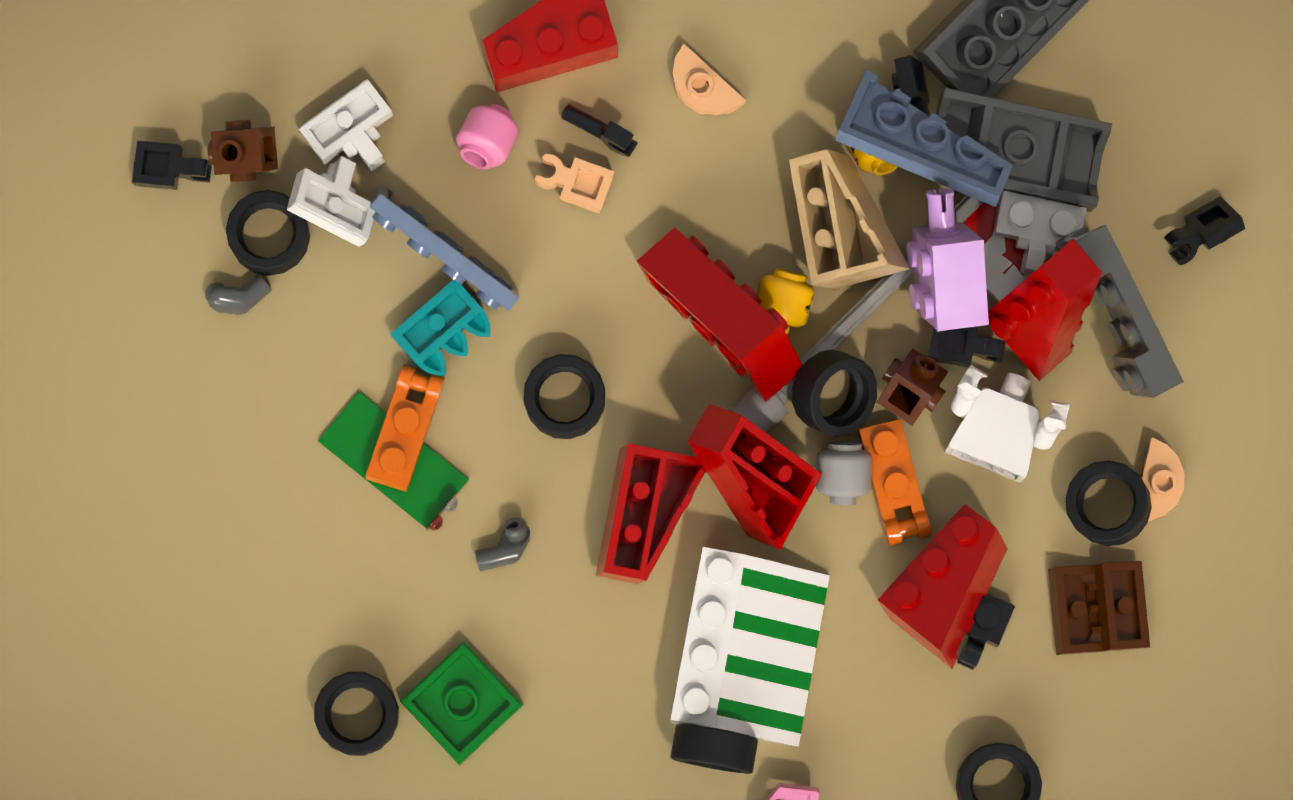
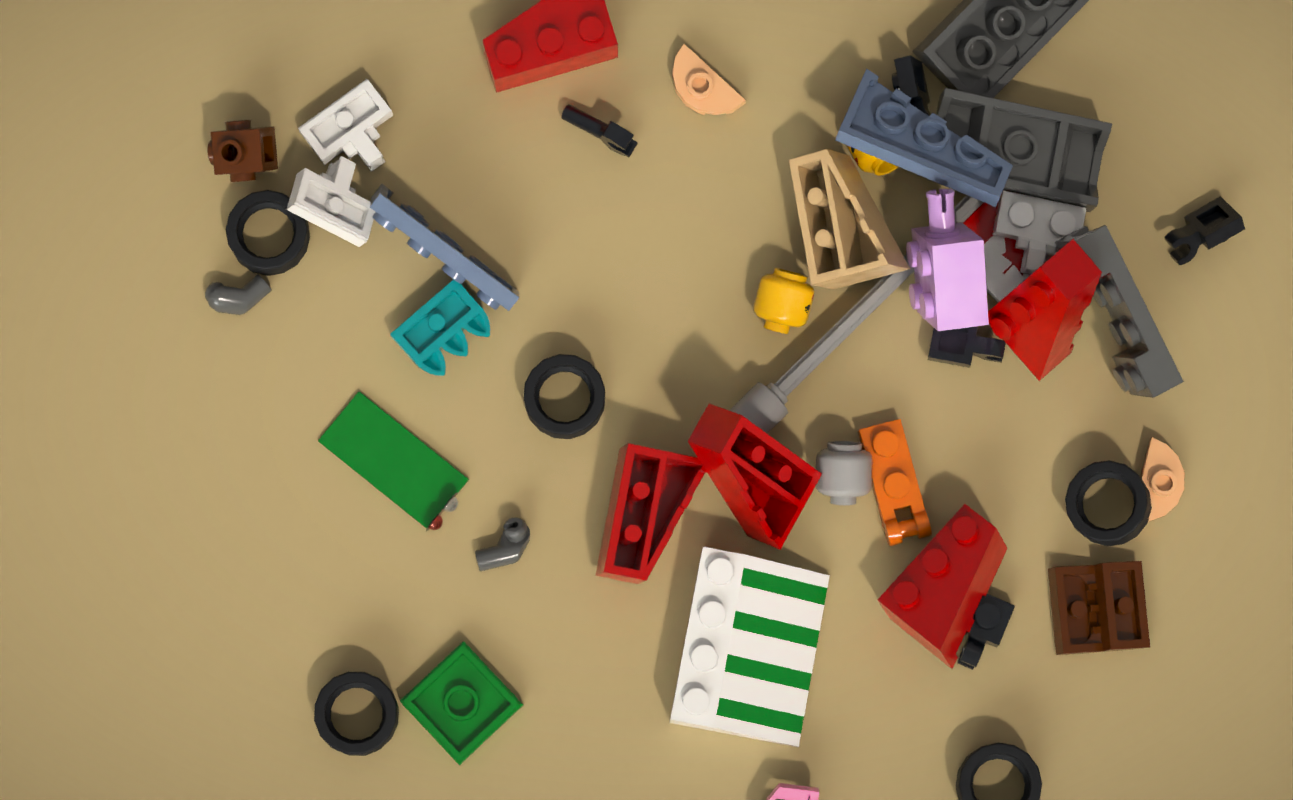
(162, 166): black plate -> none
(404, 430): orange plate -> none
(487, 136): bright pink head -> none
(582, 184): light nougat plate -> none
(714, 748): black tyre -> none
(722, 311): red wedge -> none
(859, 400): black tyre -> none
(912, 386): reddish brown brick -> none
(999, 427): white torso -> none

